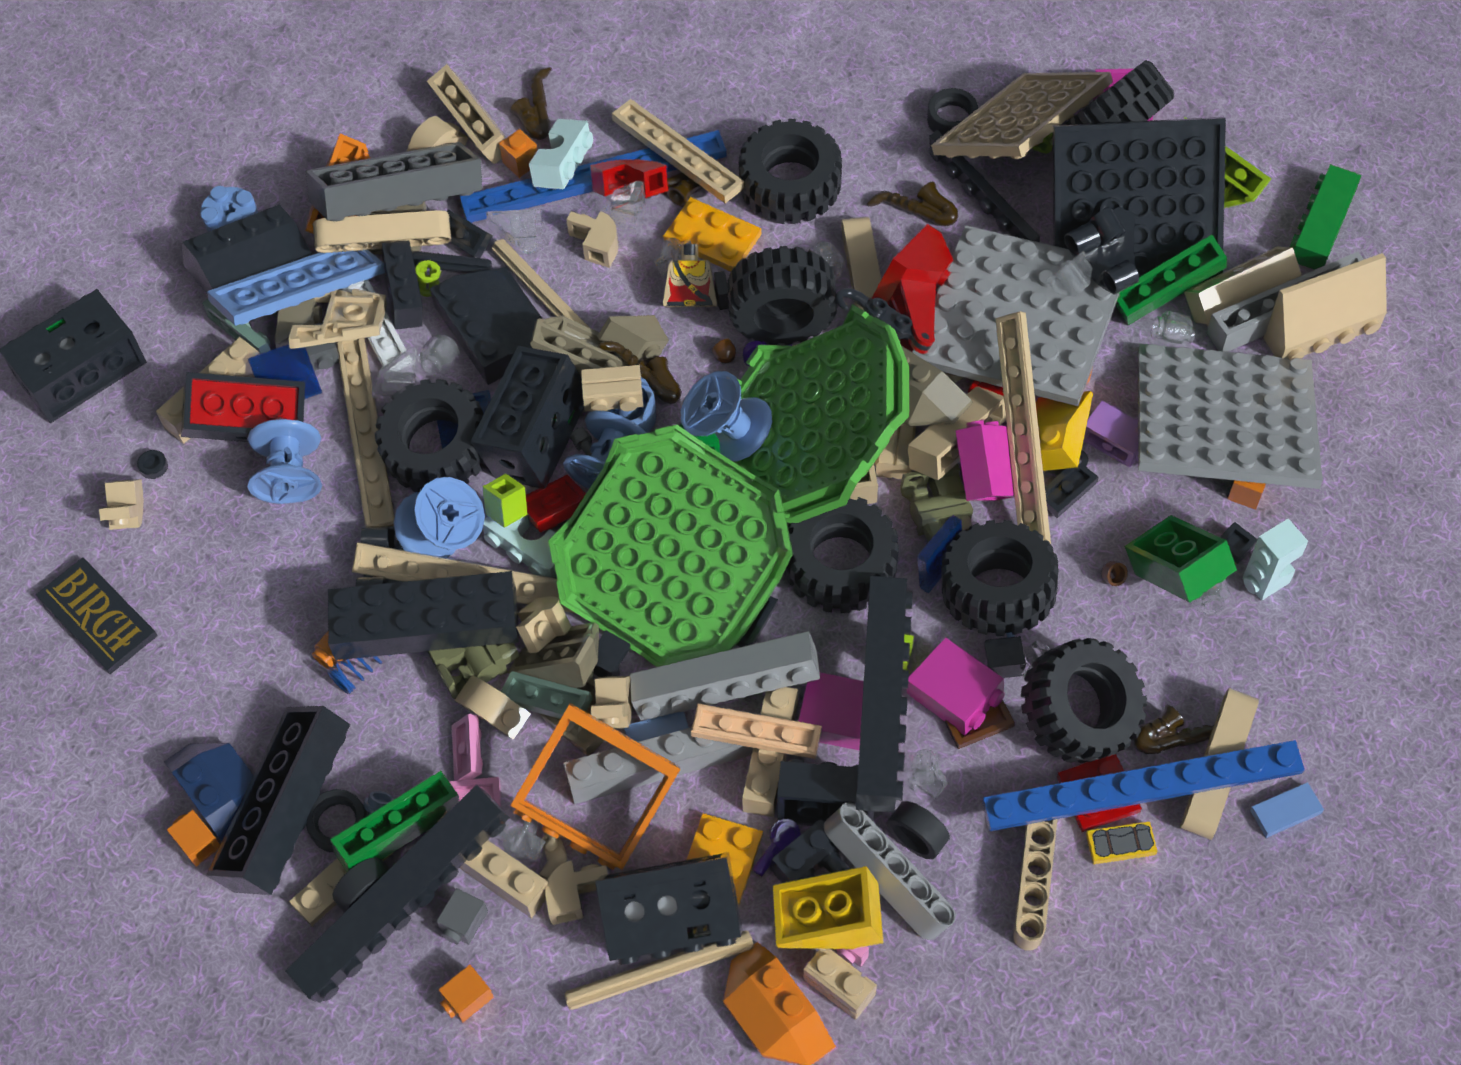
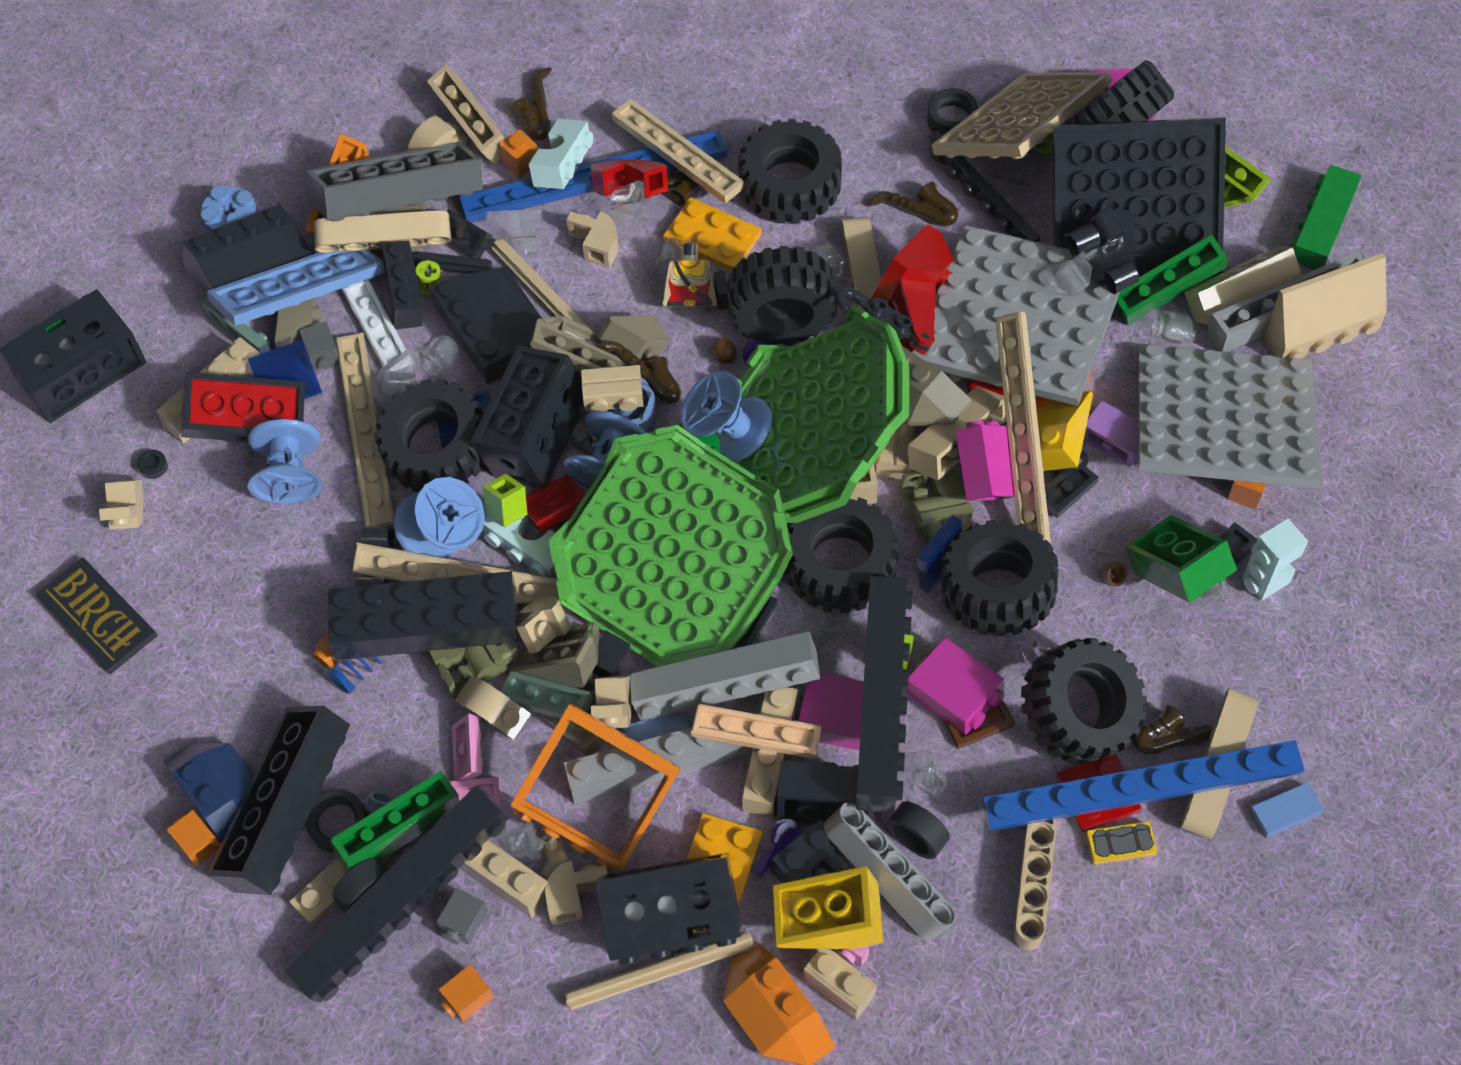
(347, 318): tan wing -> none
(1005, 656): black panel -> none

